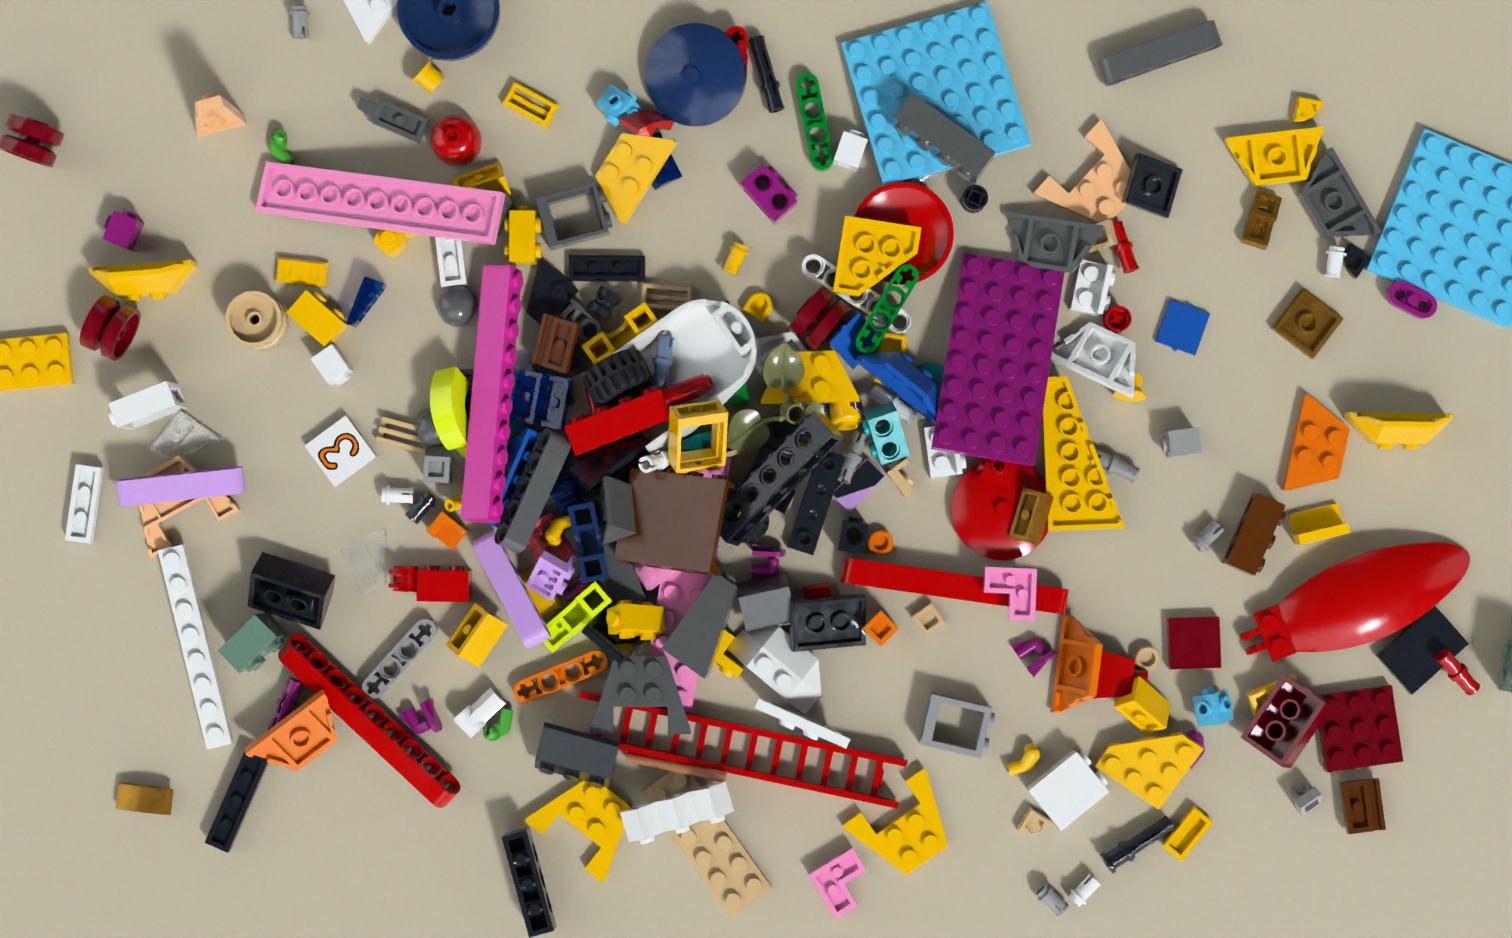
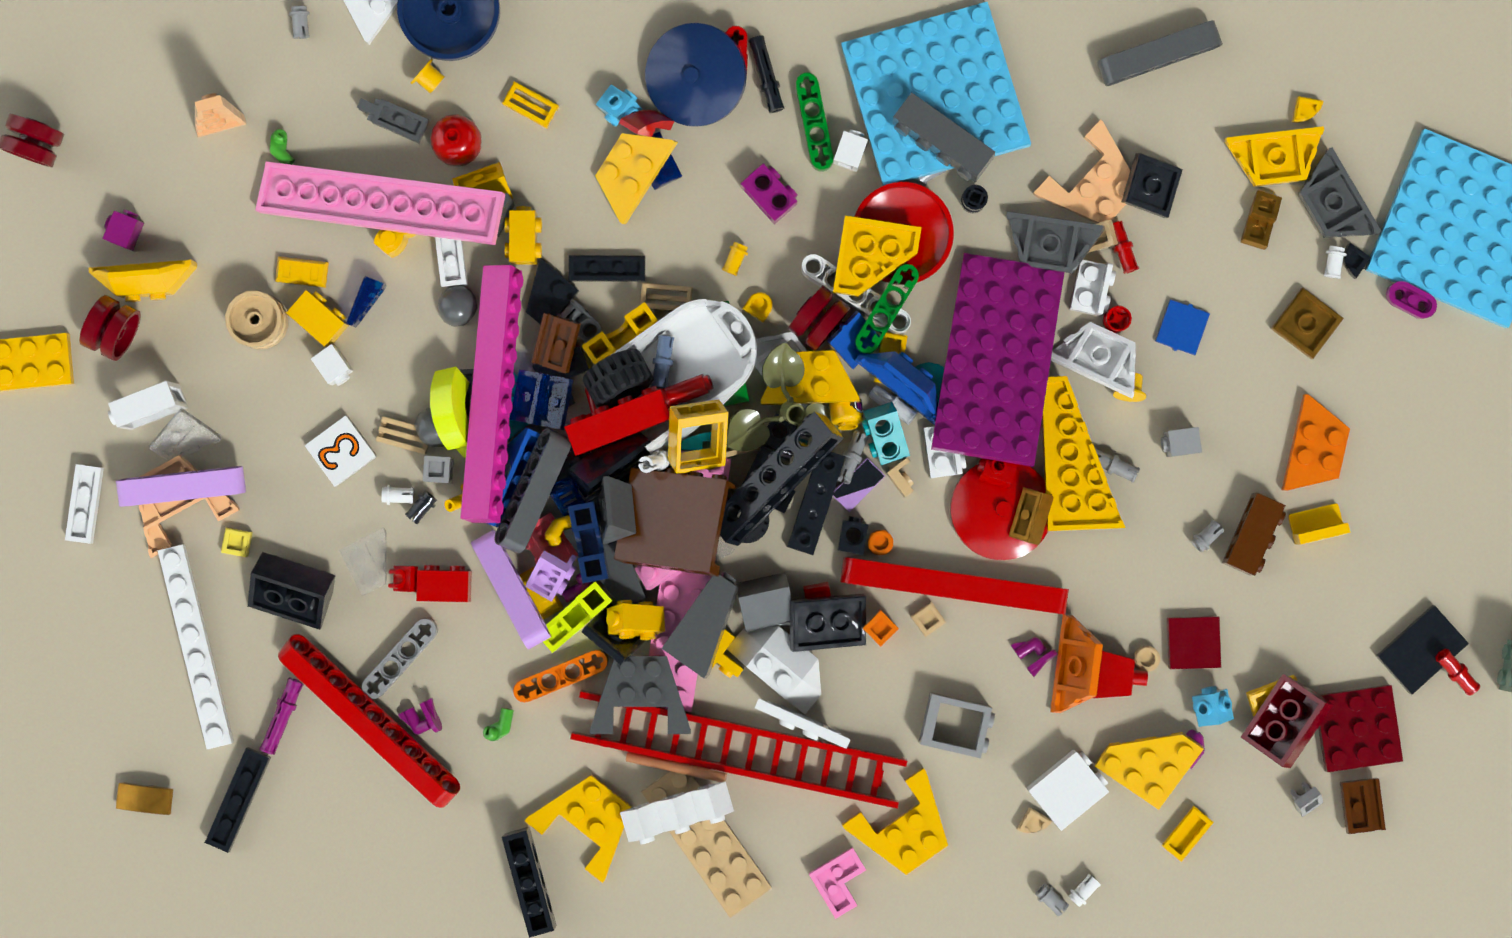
(236, 542): none -> light yellow tile
(252, 643): sand green brick -> none
(298, 735): orange wing -> none
(447, 530): orange panel -> none
(474, 716): white piece -> none
(477, 637): yellow brick -> none
(548, 223): dark grey window -> none
(576, 755): black slope -> none
(600, 307): black wheel -> none
(760, 571): magenta piece -> none
(1019, 584): bright pink plate -> none
(1027, 762): yellow arm -> none
(1126, 850): black pin -> none
(1144, 707): yellow panel -> none
(1360, 599): red windscreen -> none
(1397, 428): yellow wedge -> none

